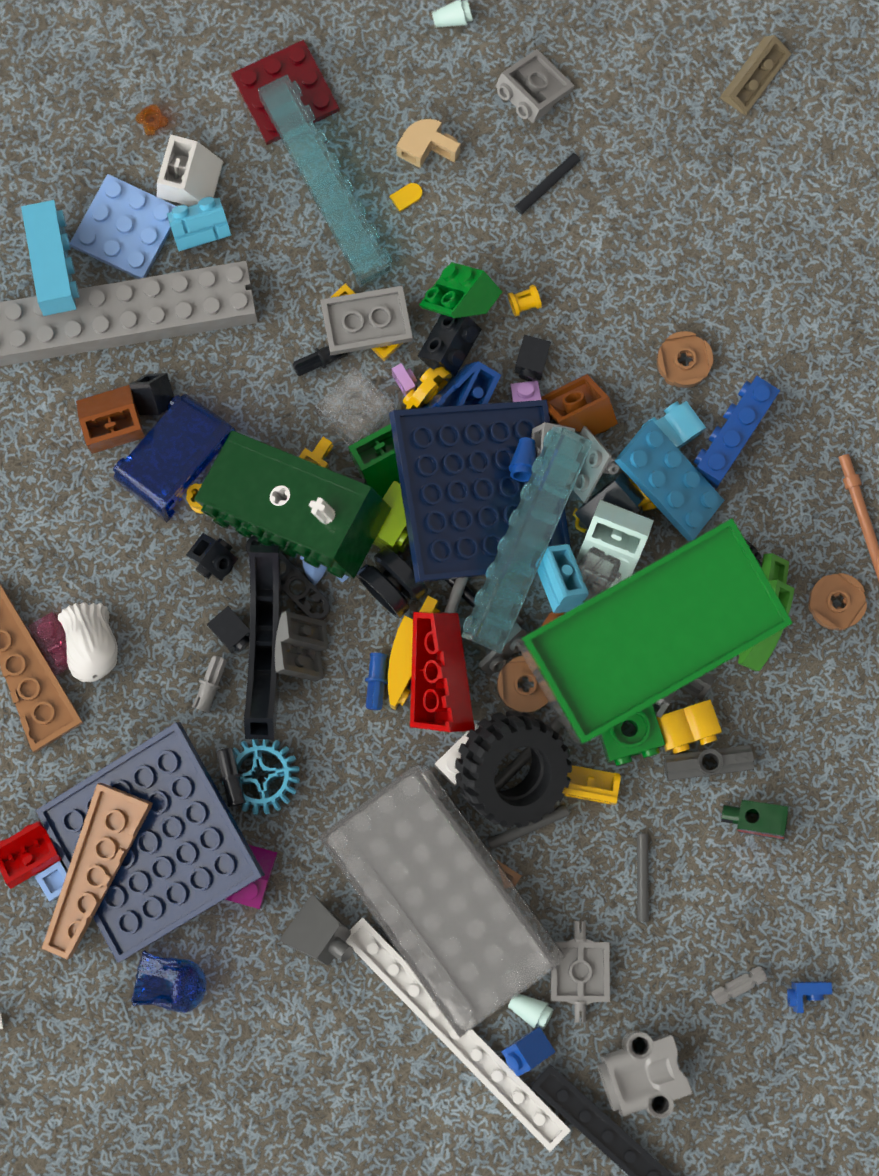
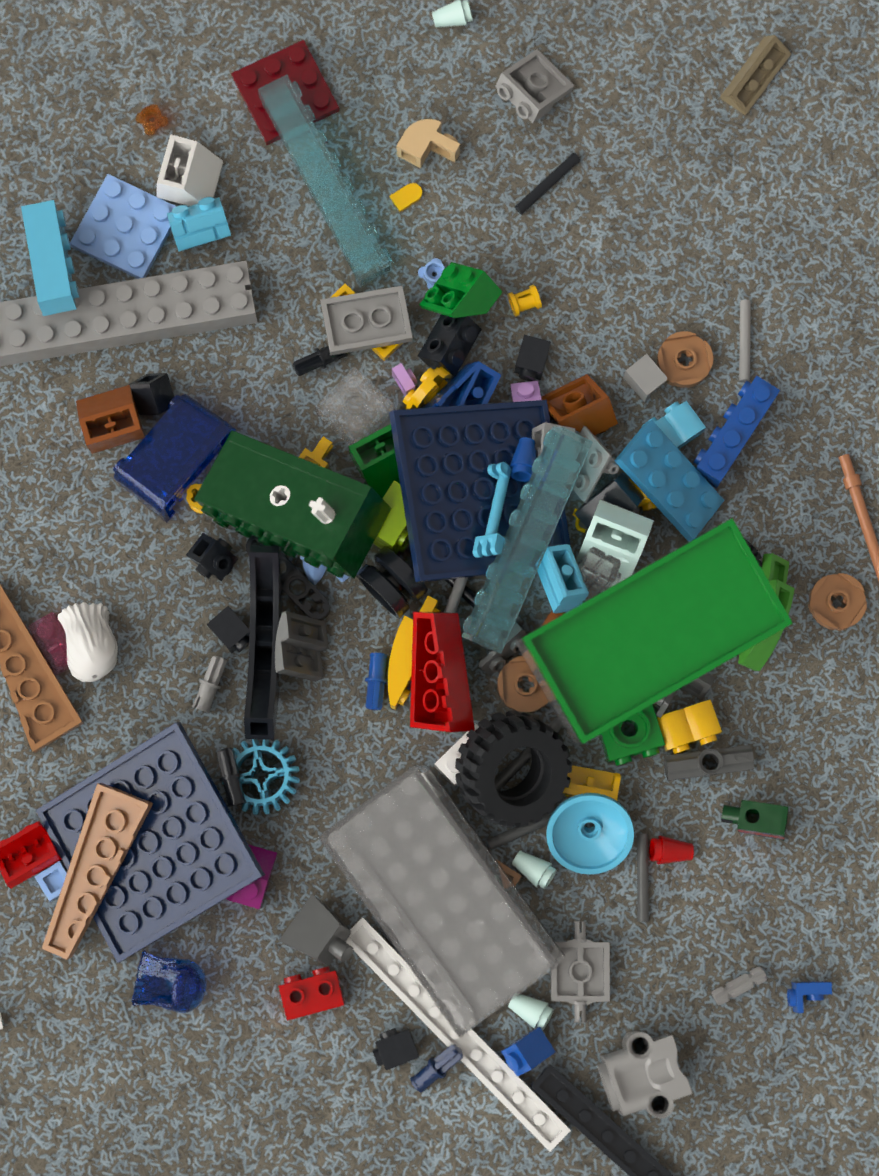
(312, 994): none -> red brick
(395, 1048): none -> black brick
(434, 265): none -> light blue plate
(437, 1068): none -> dark blue axle
(493, 542): none -> medium azure hinge
(534, 869): none -> light aqua cone
(592, 848): none -> medium azure dish
(644, 377): none -> light grey panel
(670, 850): none -> red cone
(745, 341): none -> light grey bar

